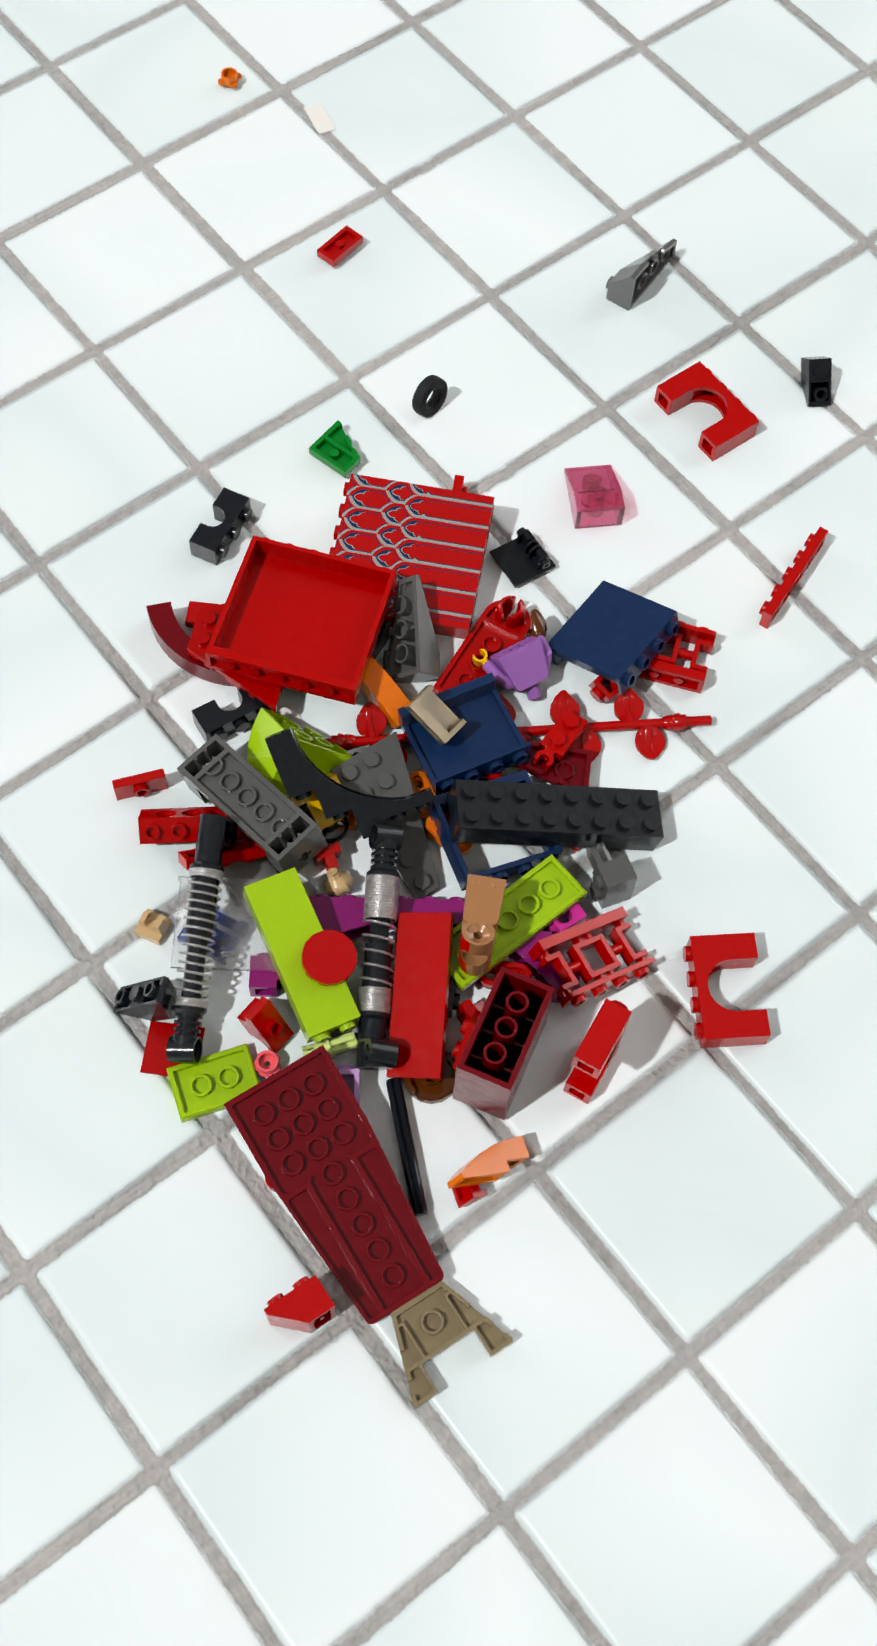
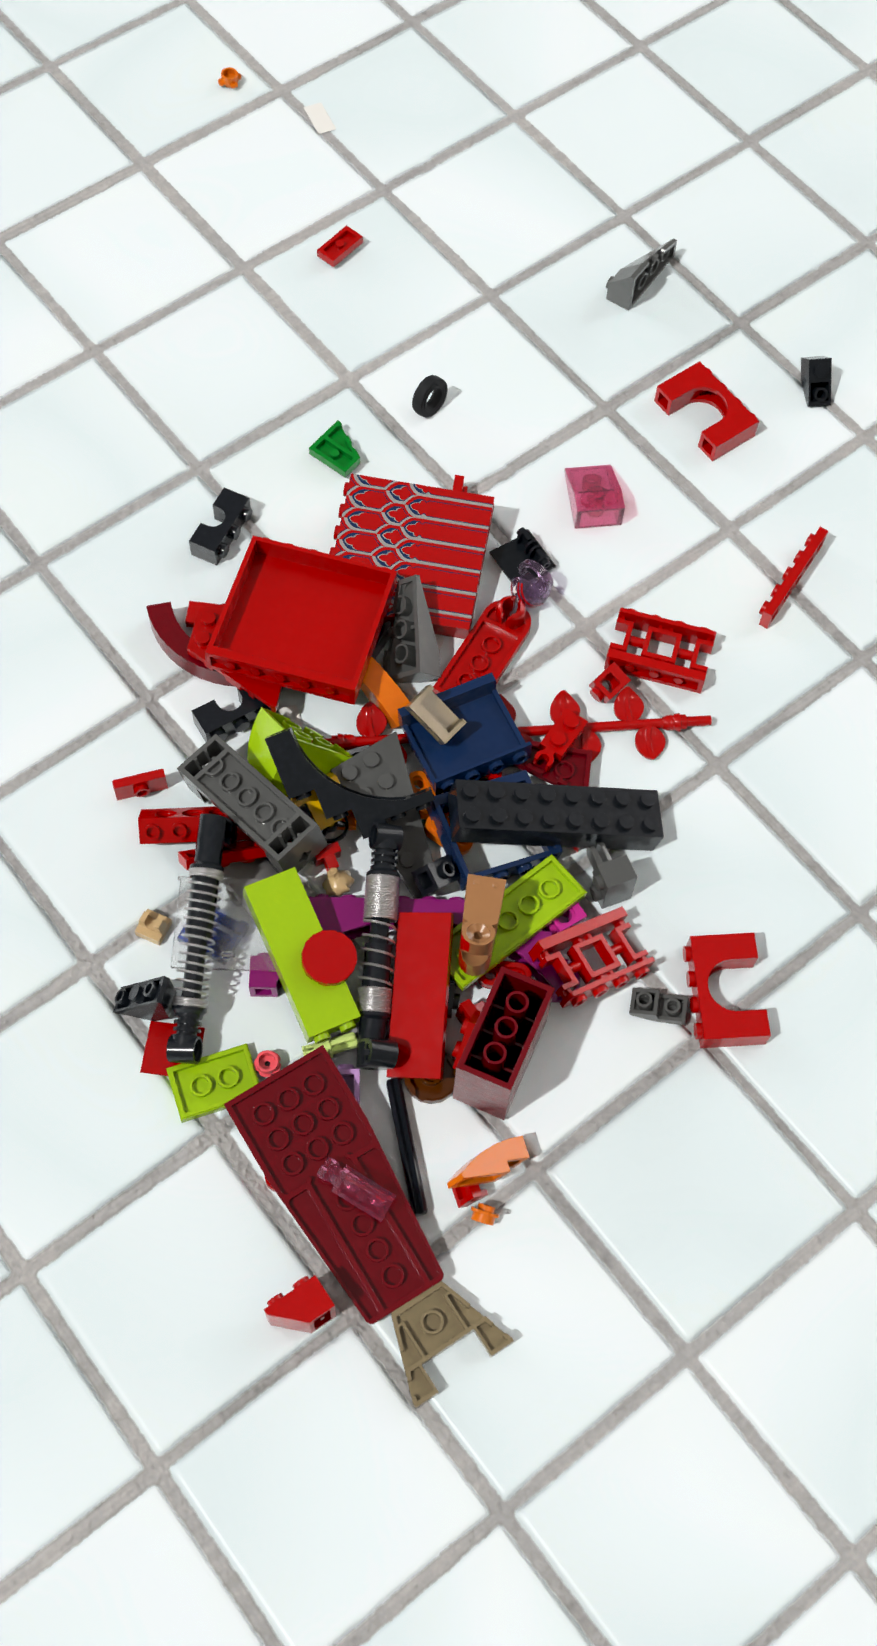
(265, 1024): red brick -> none
(357, 1189): none -> clear pink plate
(435, 875): none -> black brick
(484, 1214): none -> orange plate
(523, 663): medium lavender torso -> none
(531, 590): none -> clear purple helmet
(597, 1050): red arch -> none
(615, 634): dark blue panel -> none
(659, 1007): none -> dark grey slope

